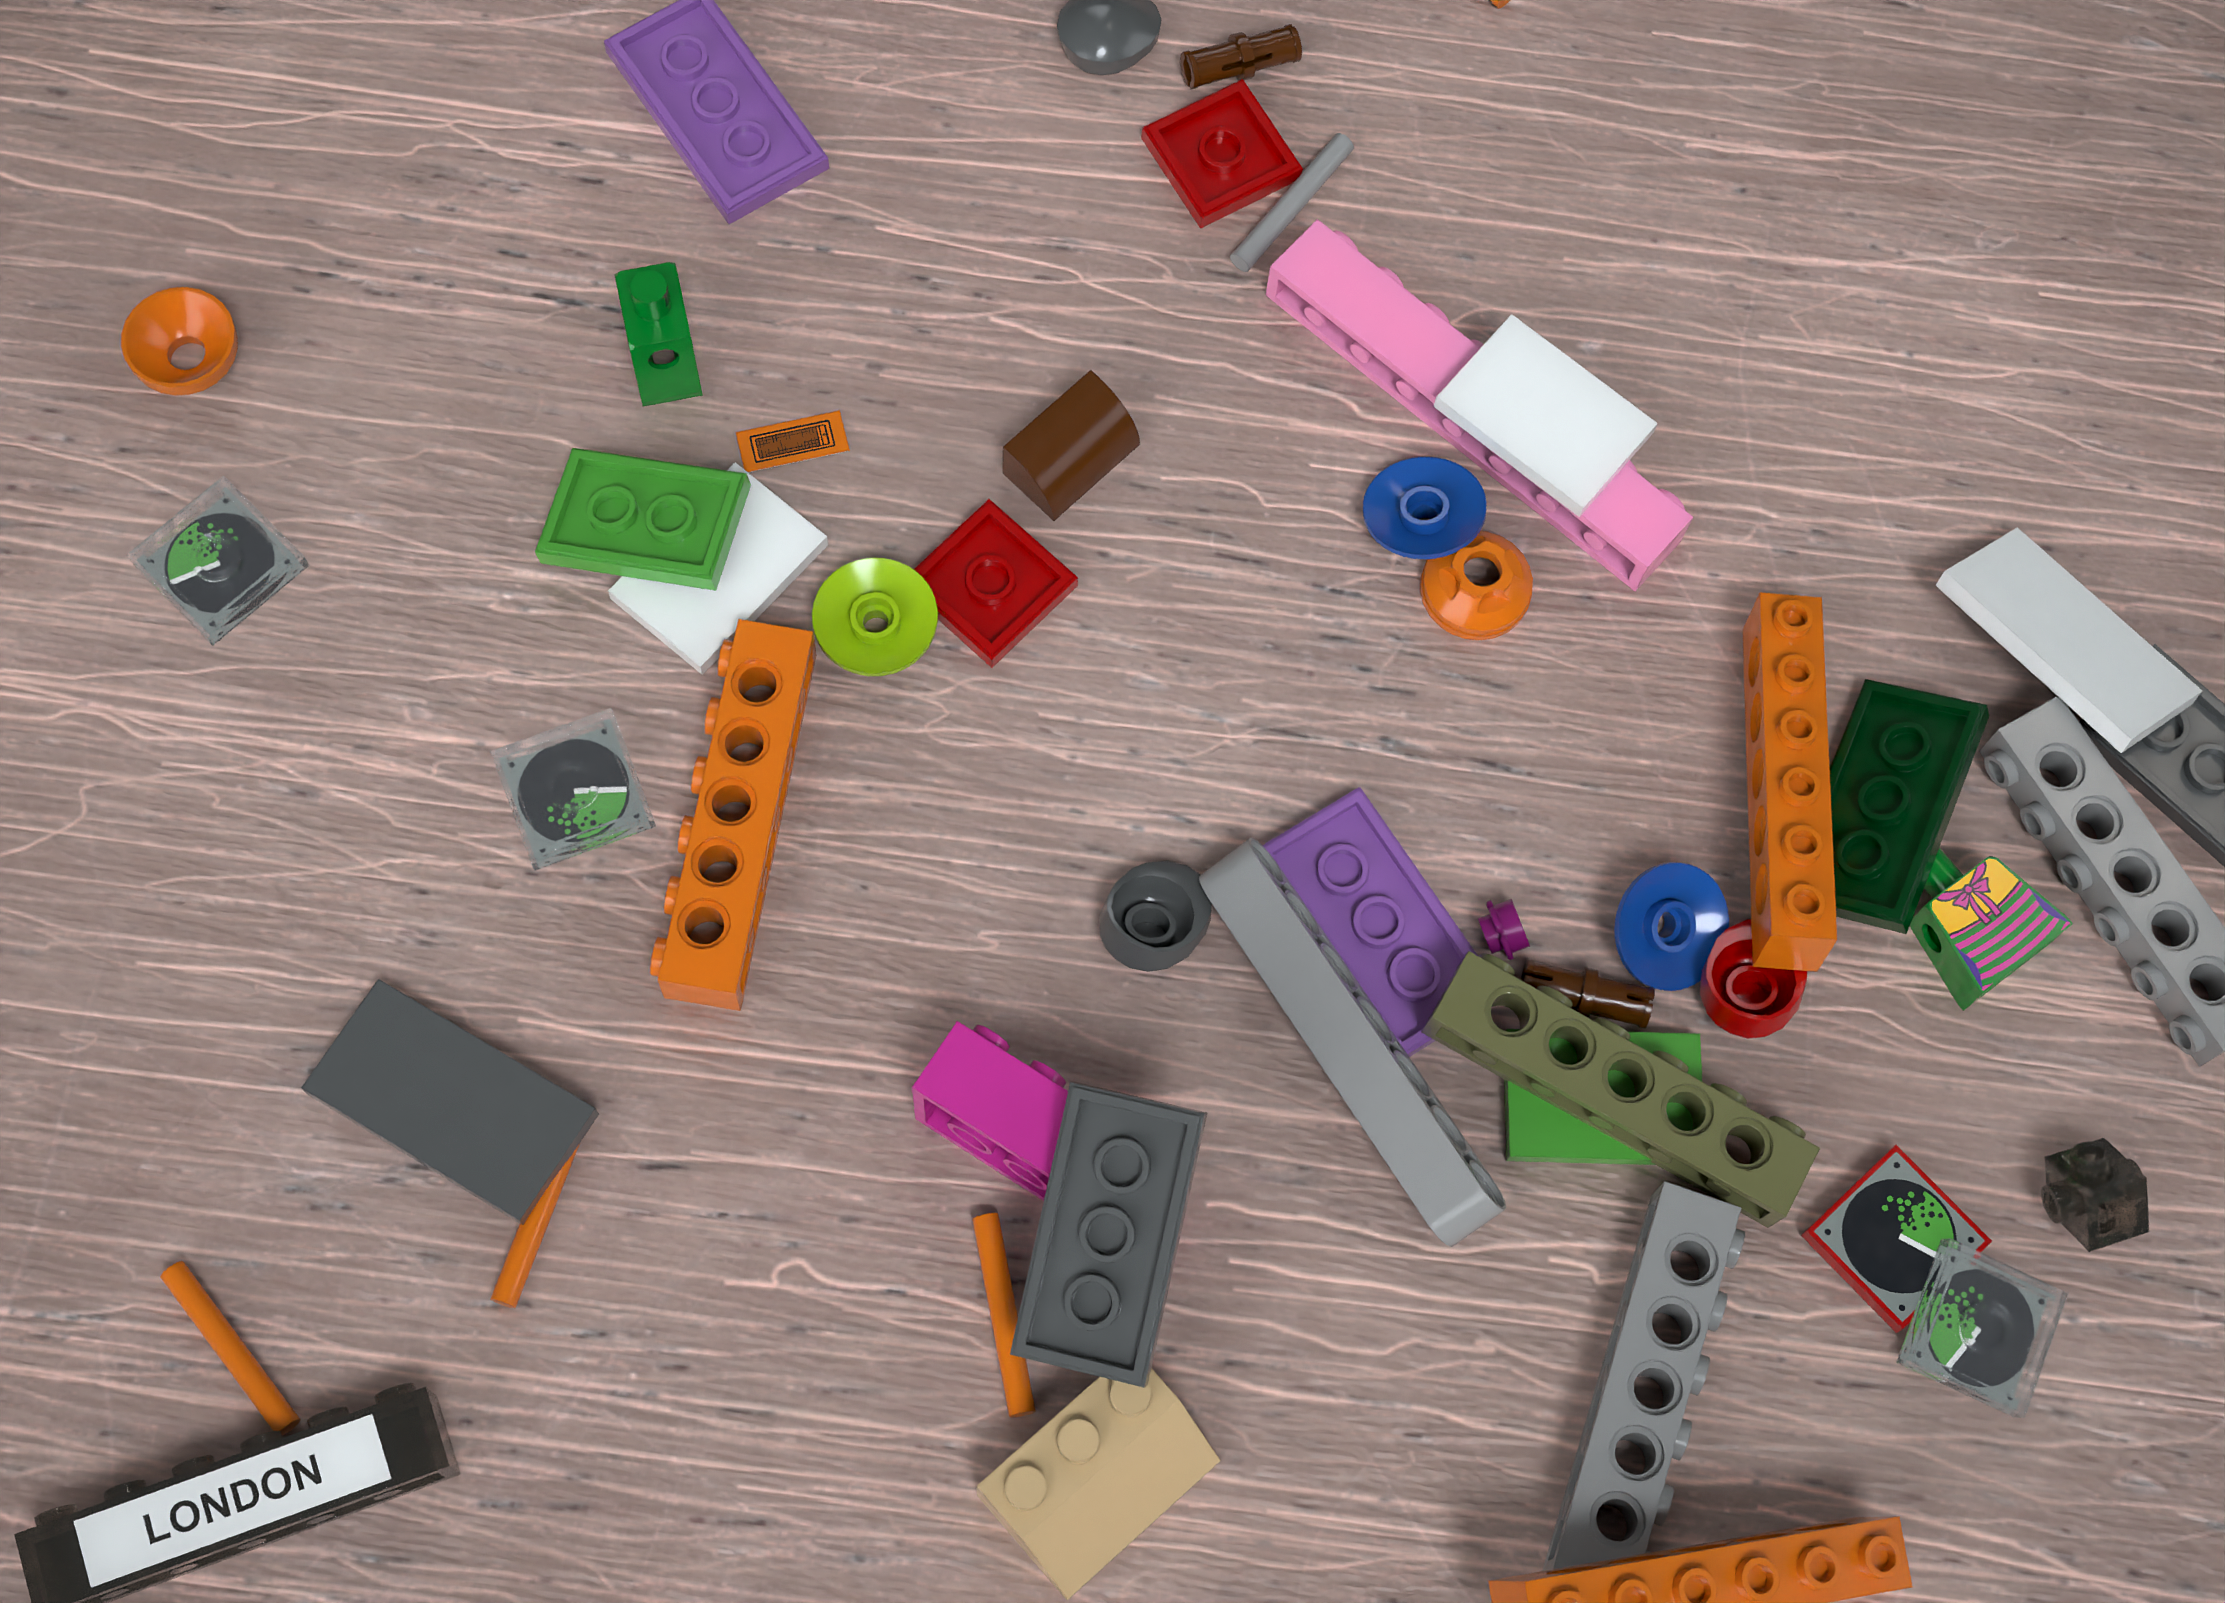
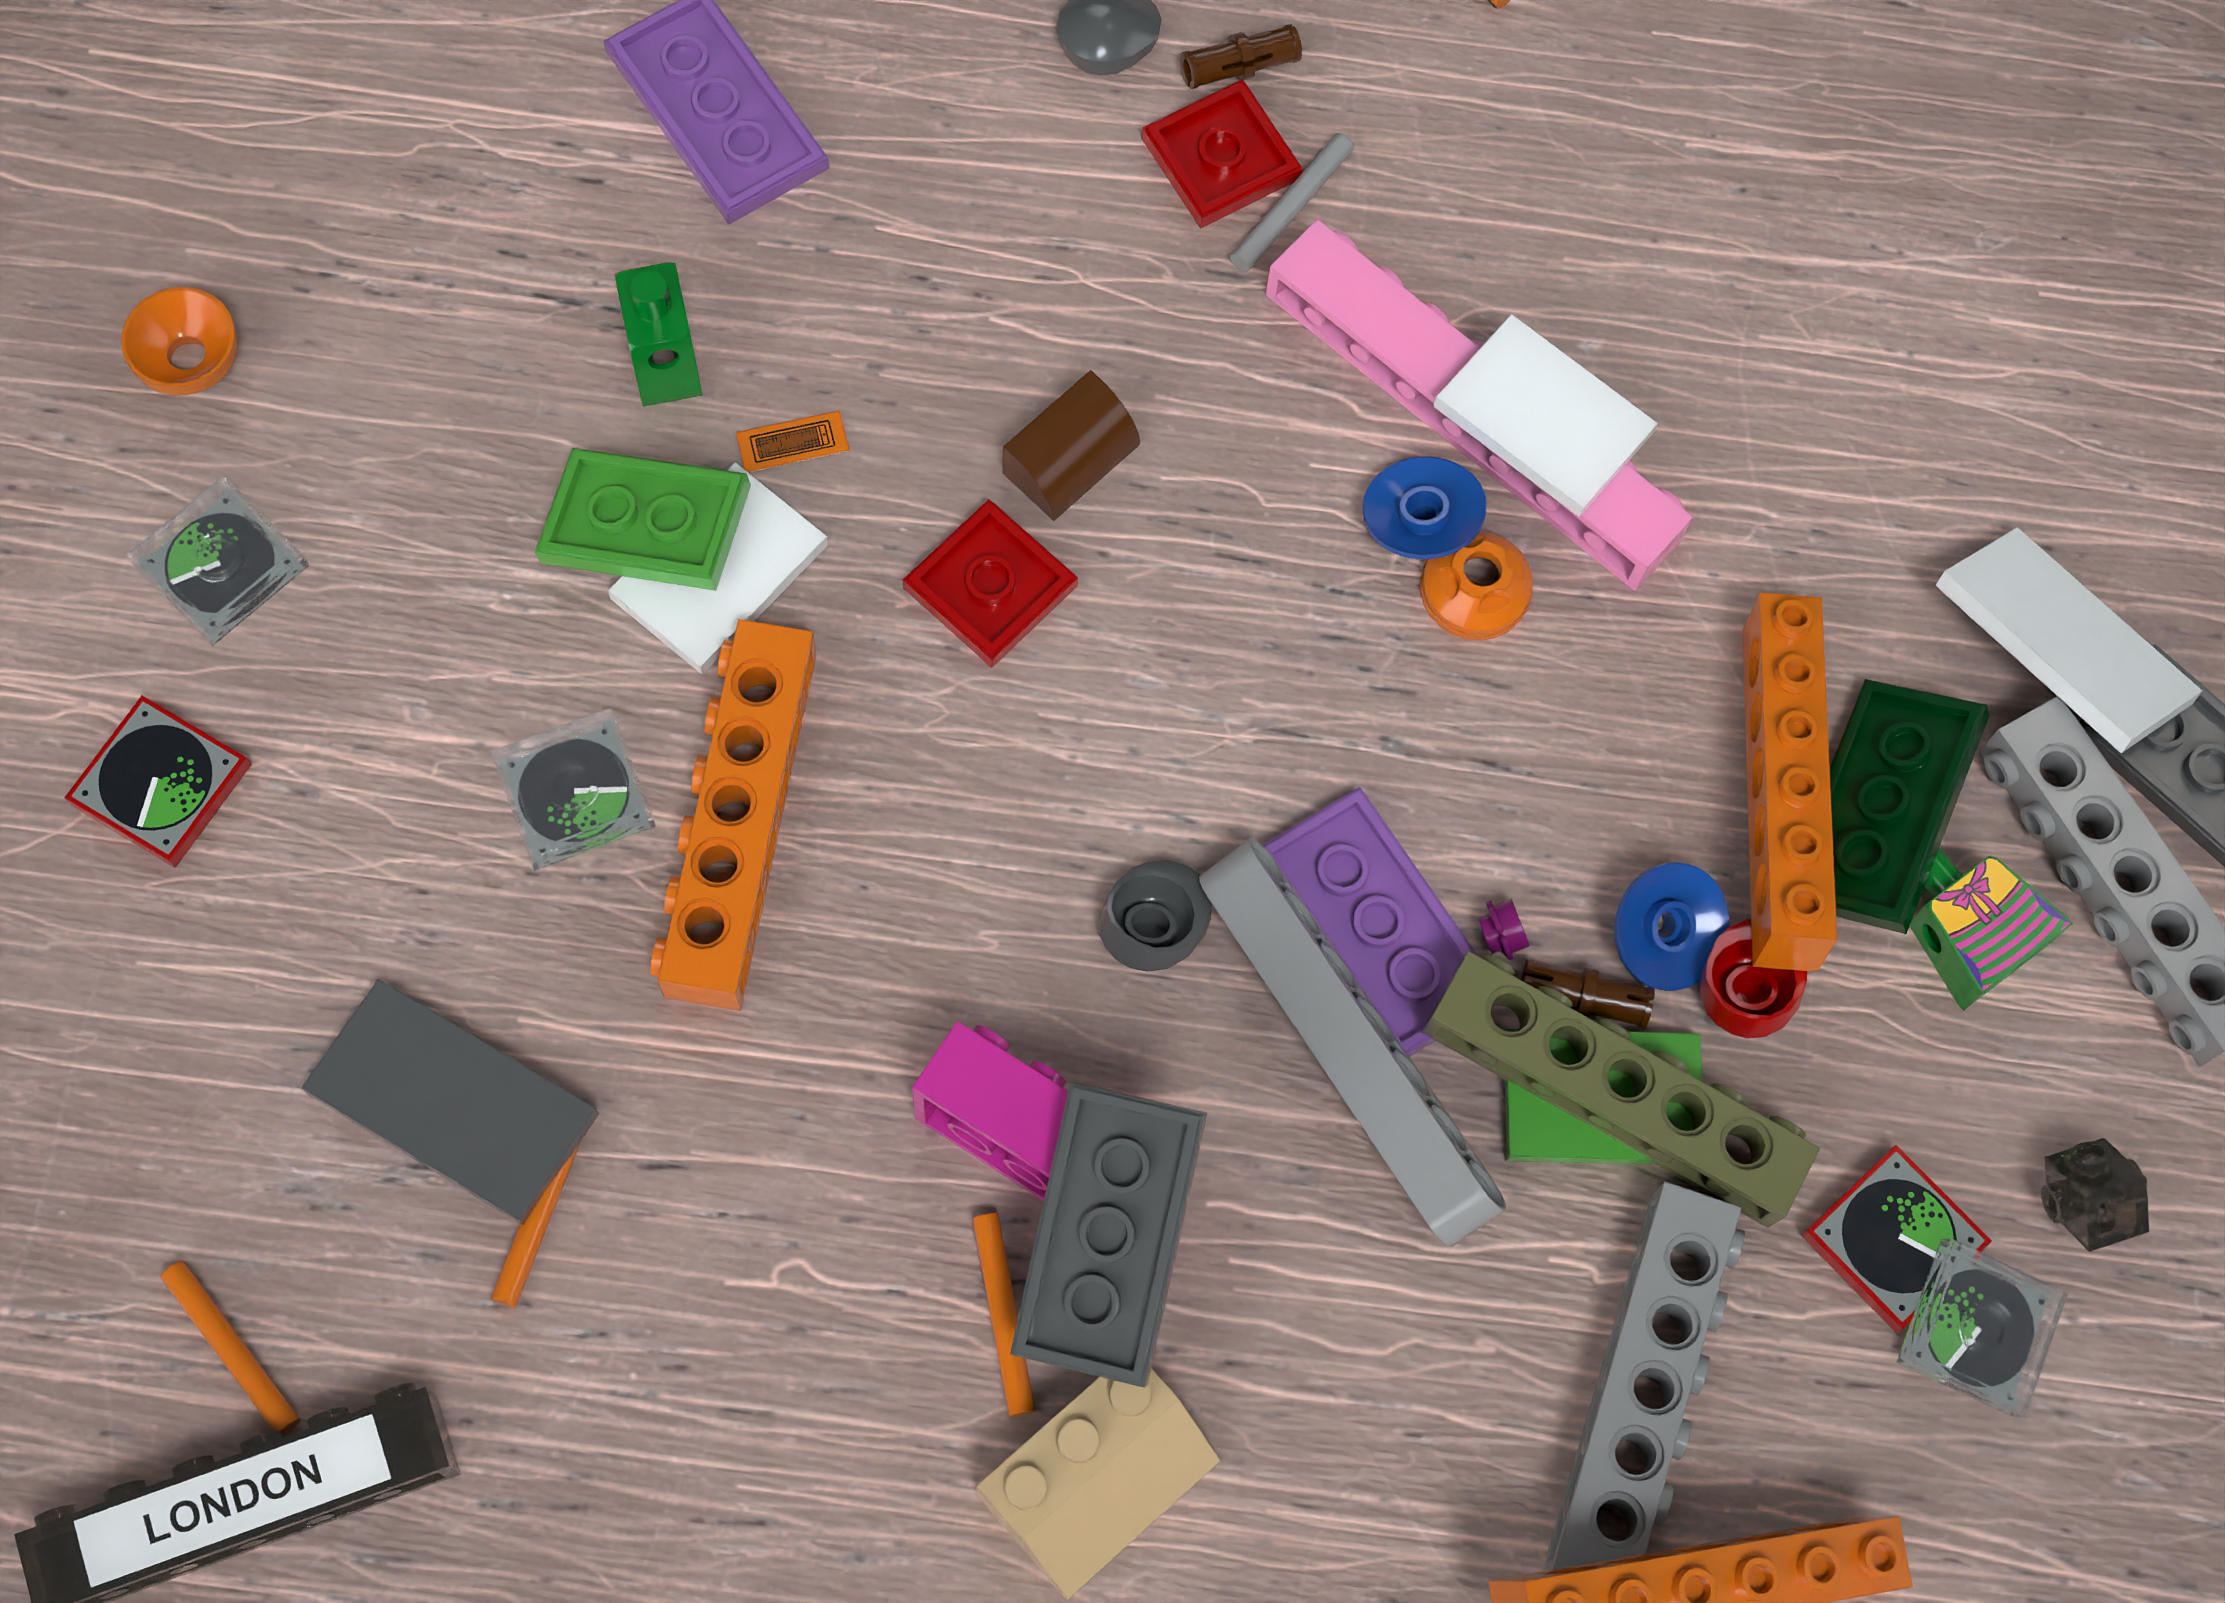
(158, 781): none -> tile
(869, 591): lime dish -> none

